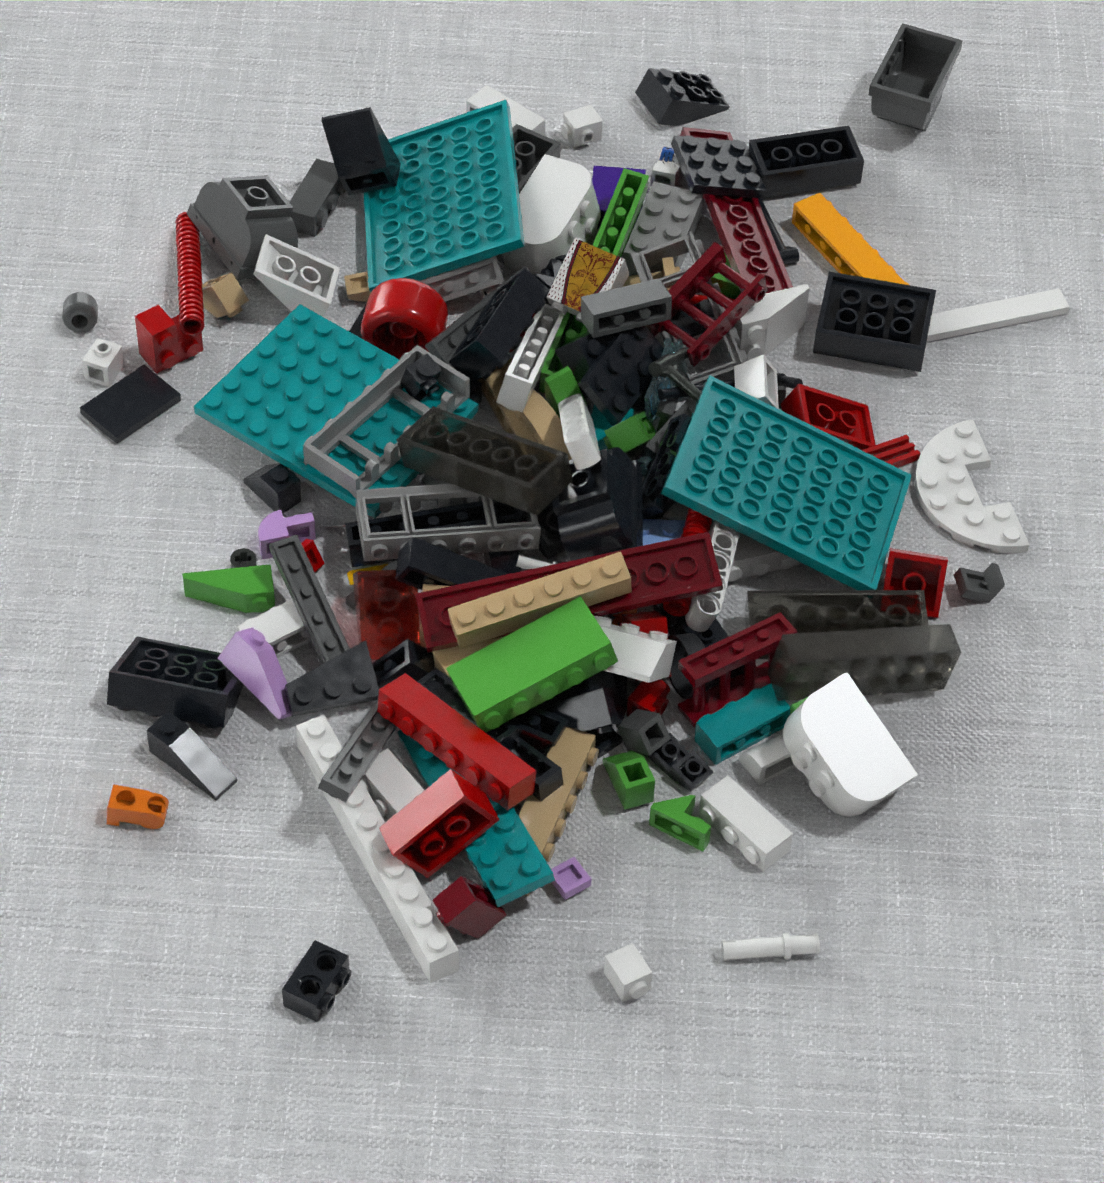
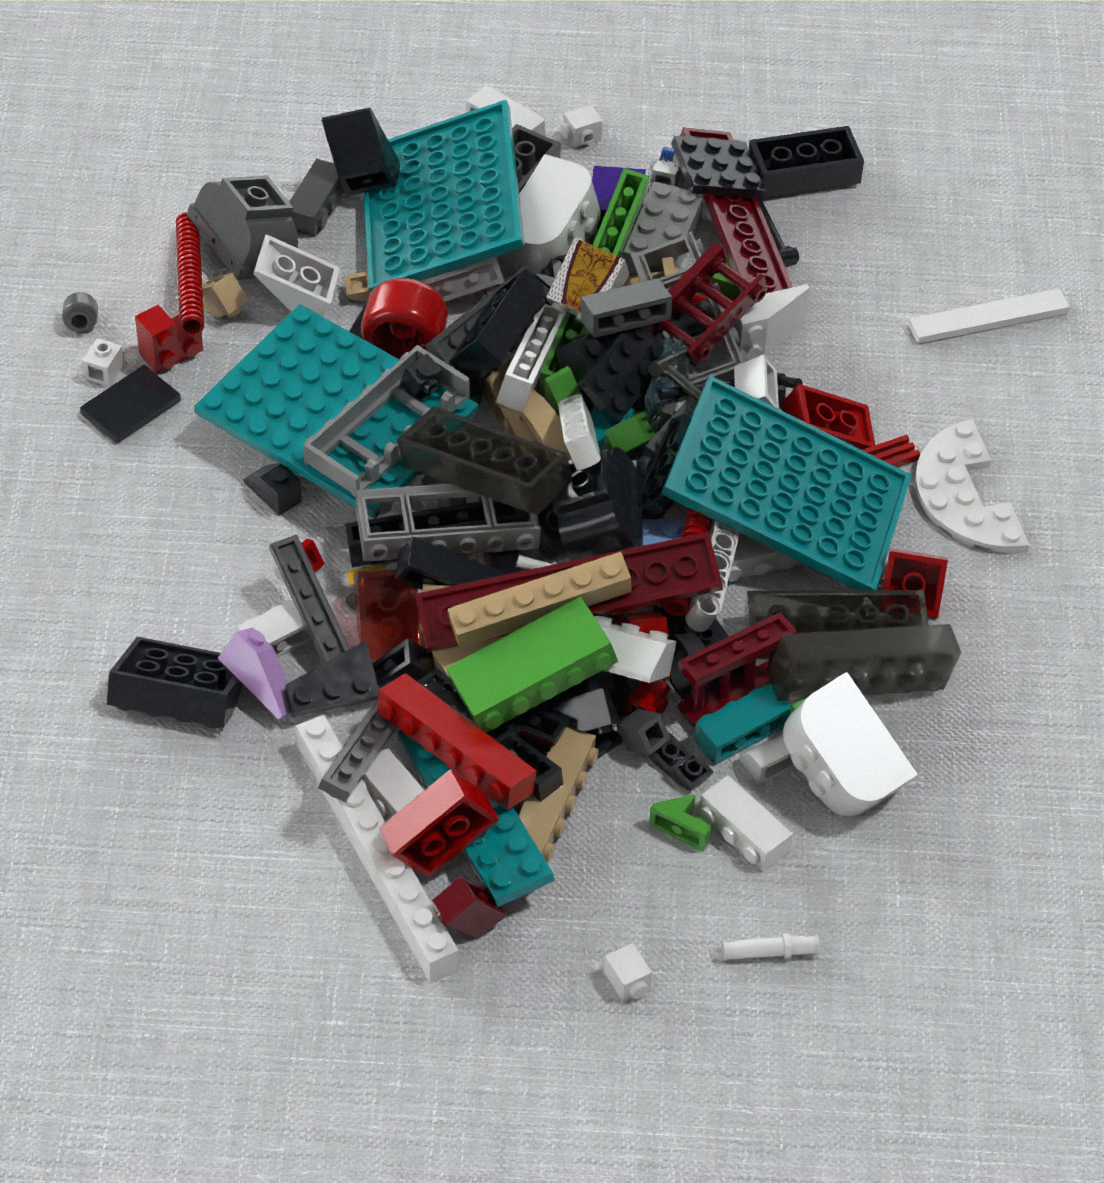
(136, 807): orange leg -> none
(189, 756): slope -> none
(235, 588): bright green slope -> none
(242, 555): pearl dark grey bush -> none
(275, 528): lavender brick -> none
(311, 979): black brick -> none
(570, 878): lavender plate -> none
(630, 778): bright green slope -> none
(679, 96): black slope -> none
(840, 241): light orange brick -> none
(874, 321): black slope -> none
(913, 76): dark grey container -> none
(979, 585): dark grey bracket -> none

